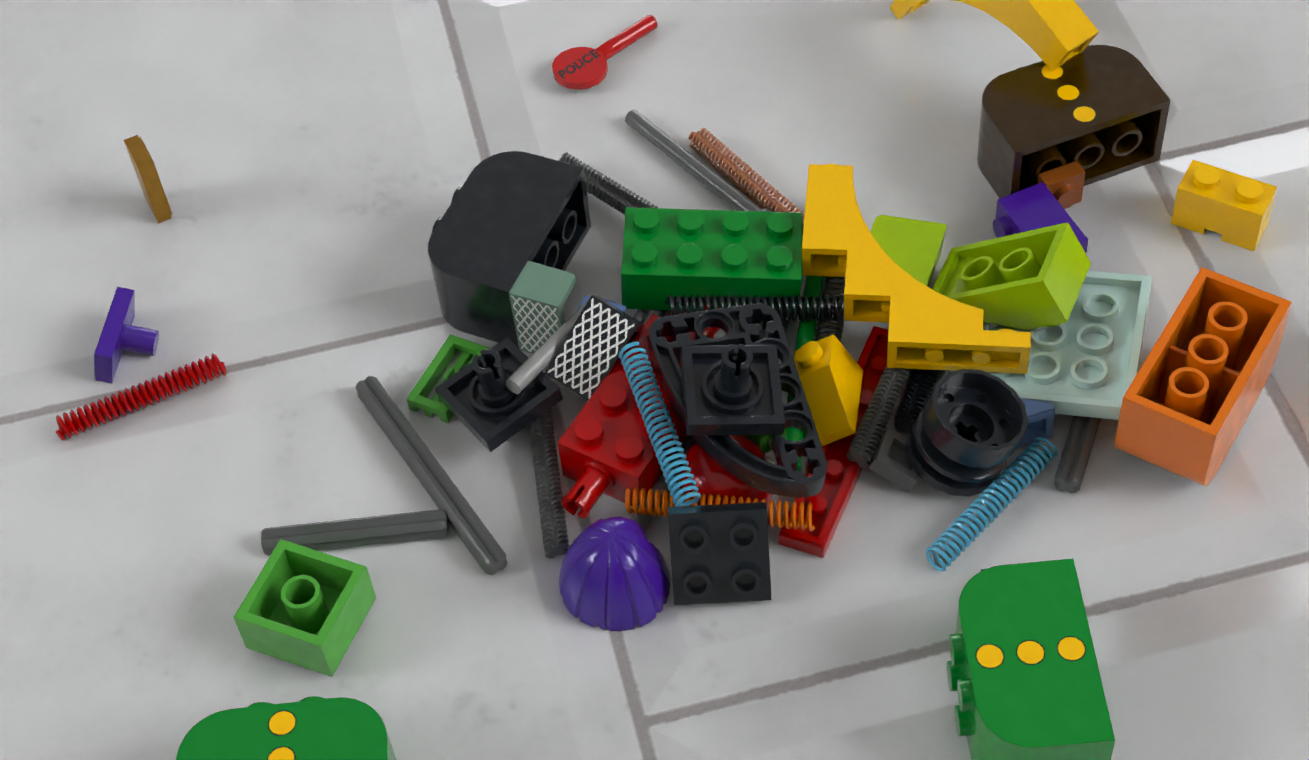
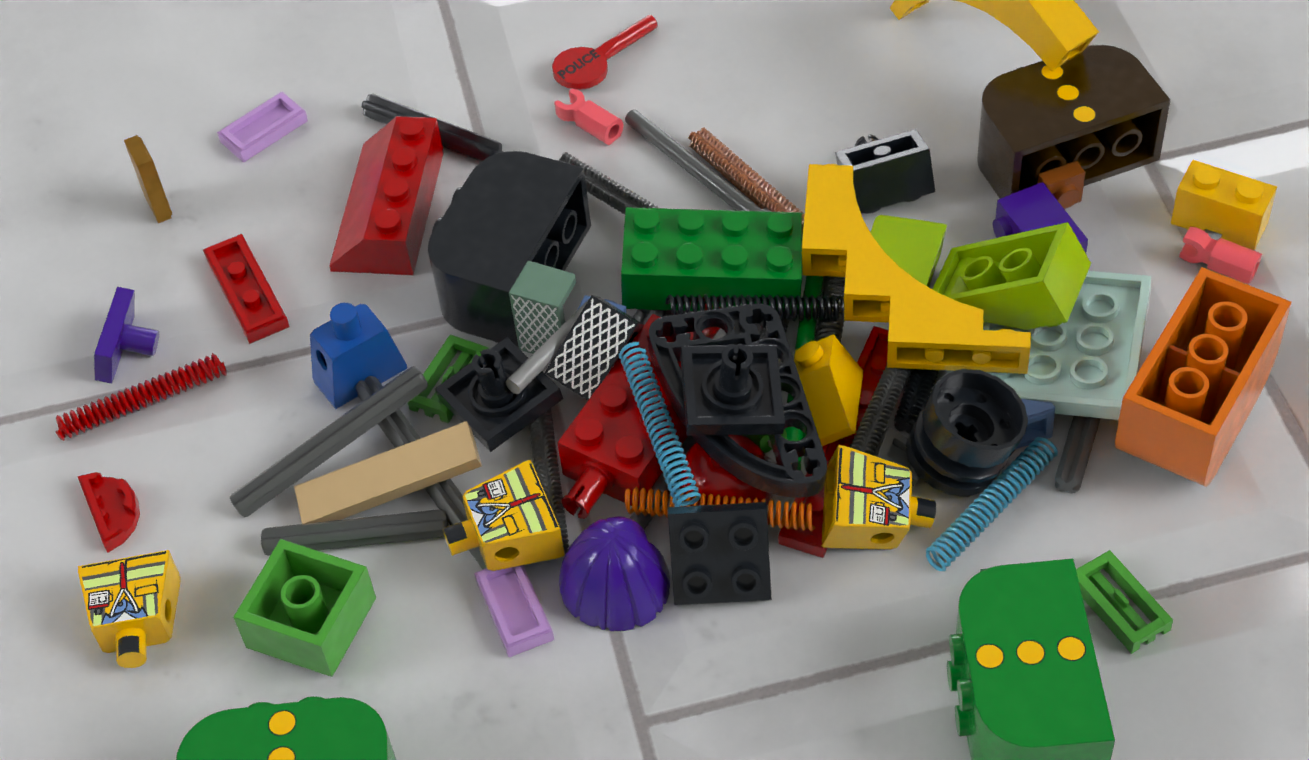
(112, 507): none -> red tile
(131, 603): none -> torso
(246, 288): none -> red tile
(262, 126): none -> lavender tile
(328, 441): none -> dark grey axle
(351, 350): none -> blue torso
(388, 475): none -> tan tile
(390, 199): none -> red slope
(452, 136): none -> black axle
(508, 521): none -> torso
(514, 609): none -> lavender tile
(590, 117): none -> coral bar
(870, 502): none -> torso
(889, 170): none -> black brick
(1136, 592): none -> bright green tile
(1220, 255): none -> coral bar

